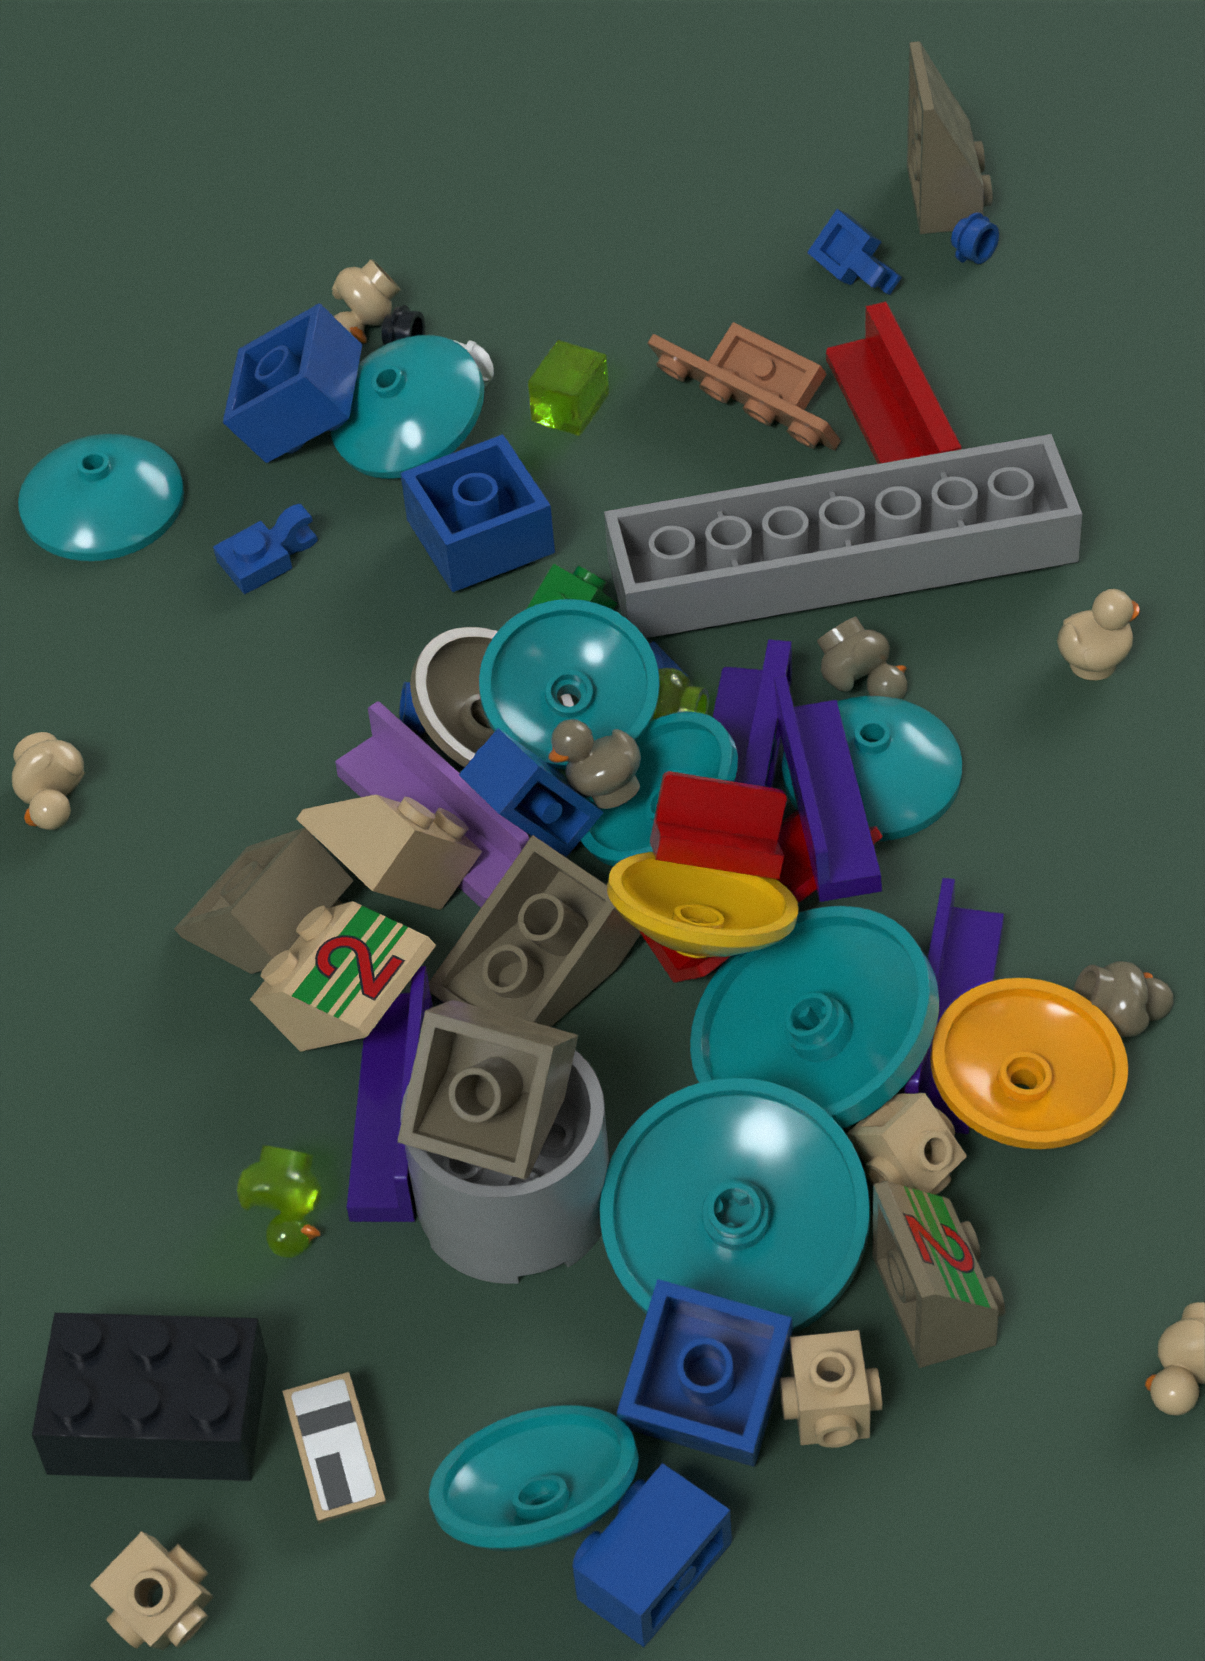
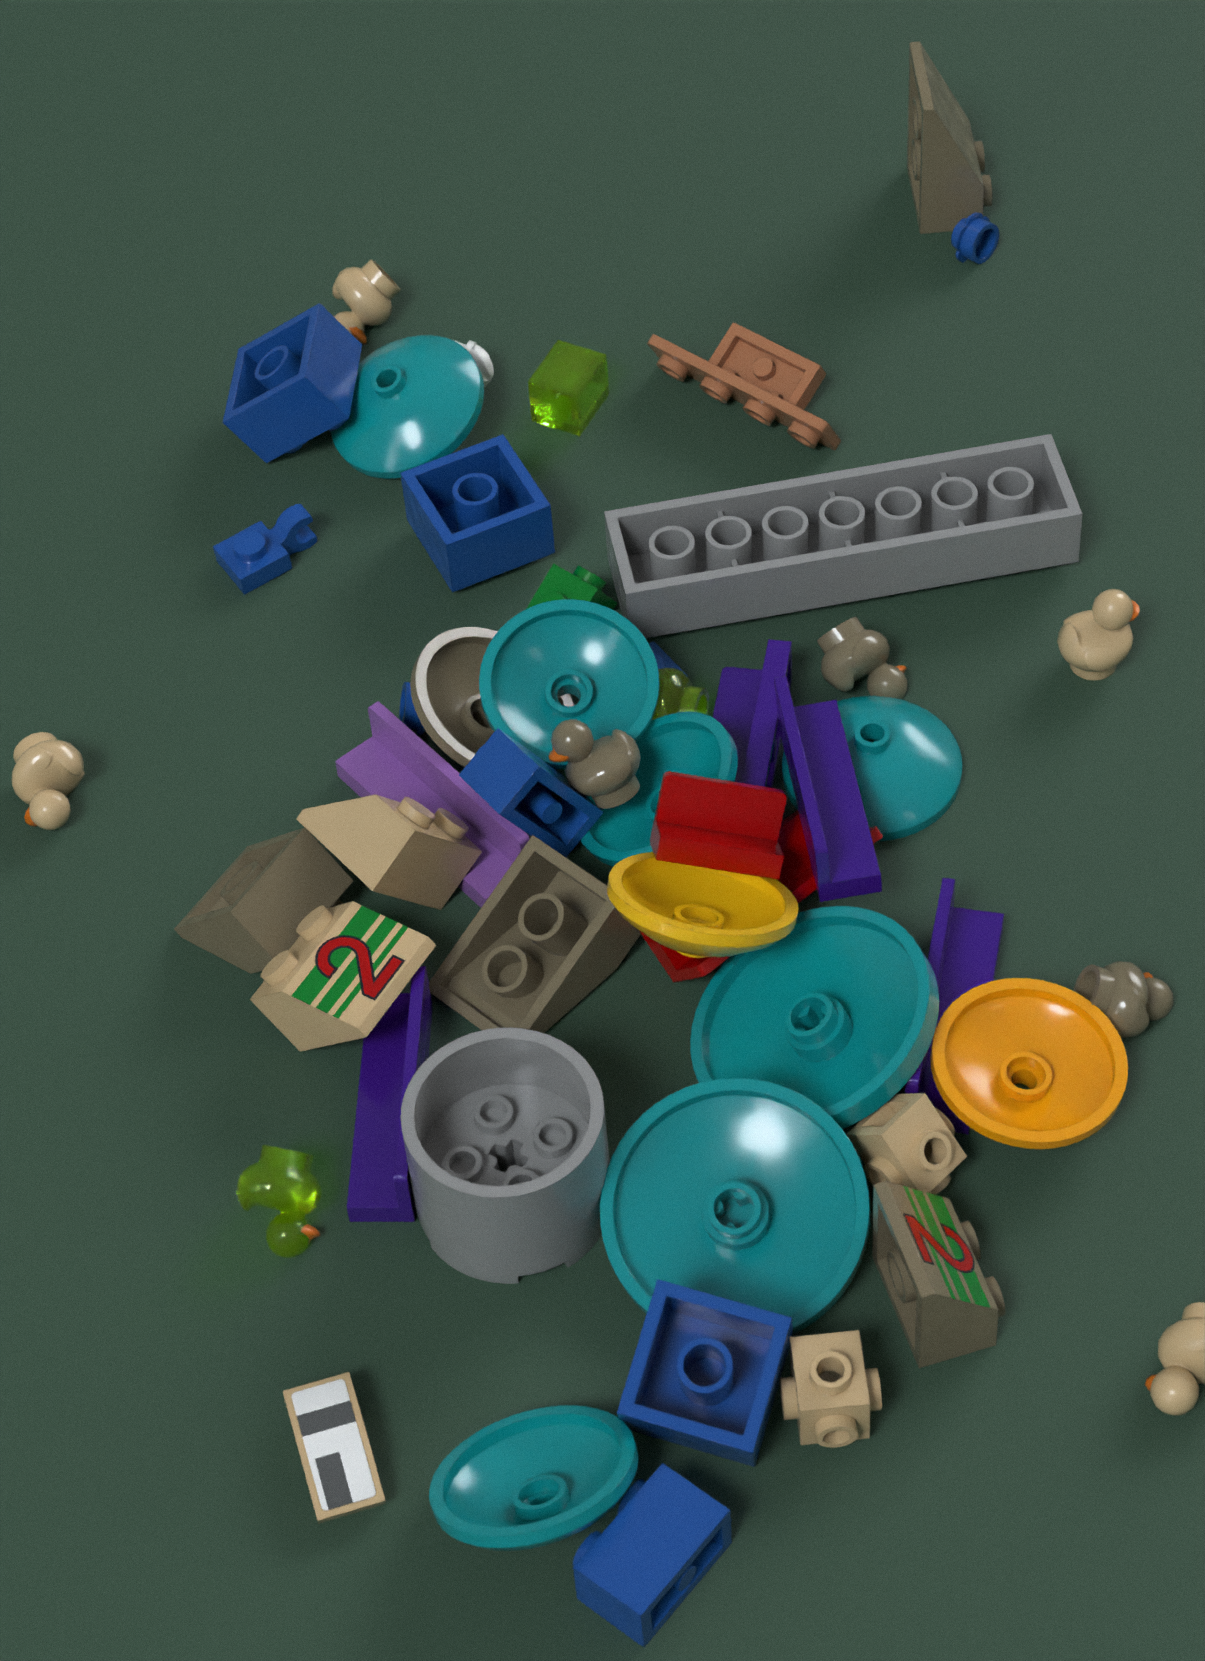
(101, 497): teal dish -> none
(129, 1590): tan brick -> none
(151, 1396): black brick -> none
(402, 324): black plate -> none
(486, 1087): dark tan slope -> none
(848, 251): blue plate -> none
(890, 392): red panel -> none

